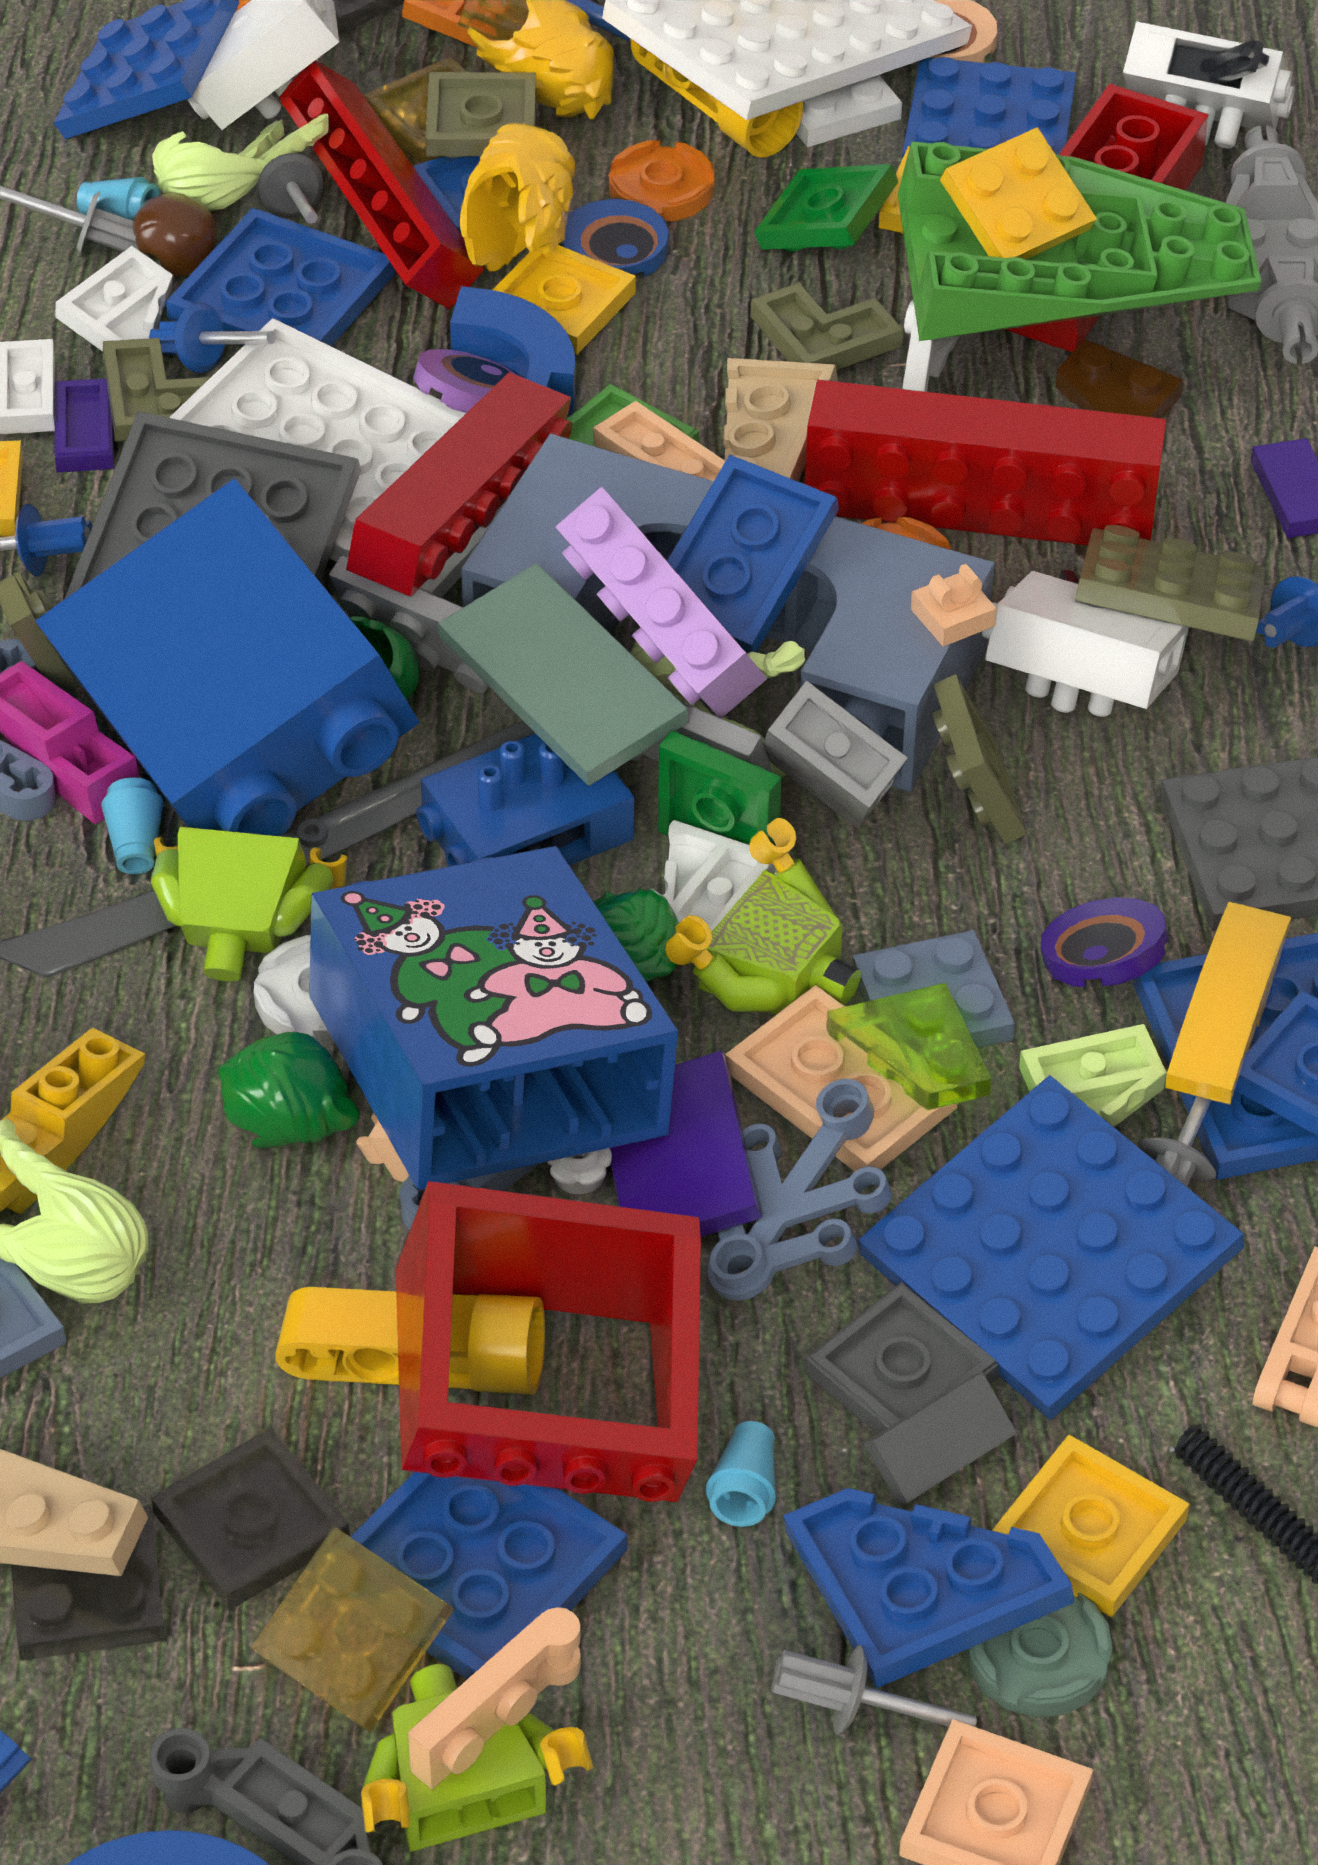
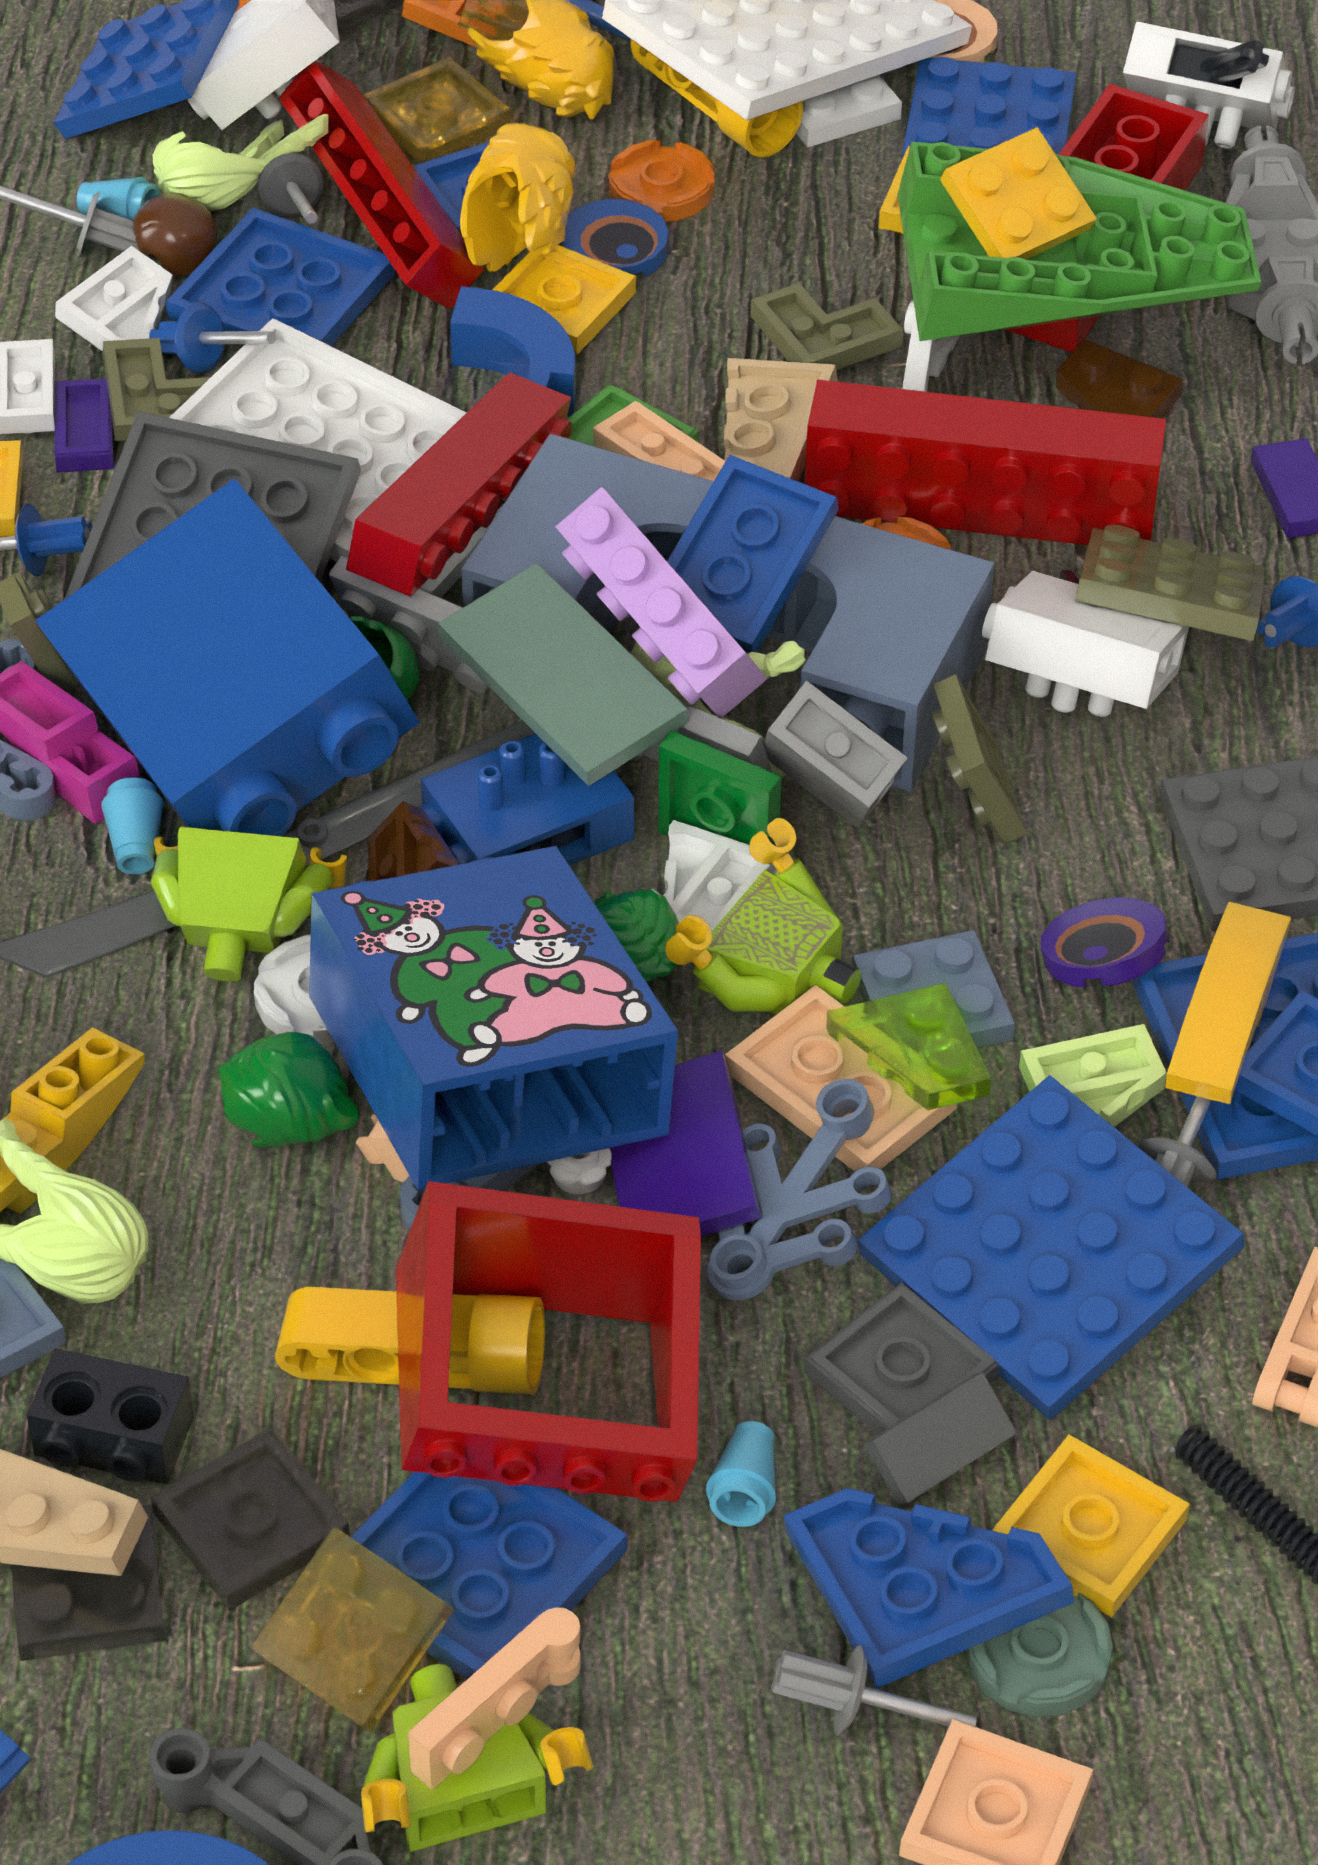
(112, 1404): none -> black brick
(406, 845): none -> reddish brown wing
(458, 376): medium lavender tile -> none
(473, 106): olive plate -> none
(826, 207): green plate -> none
(954, 606): light nougat tile -> none

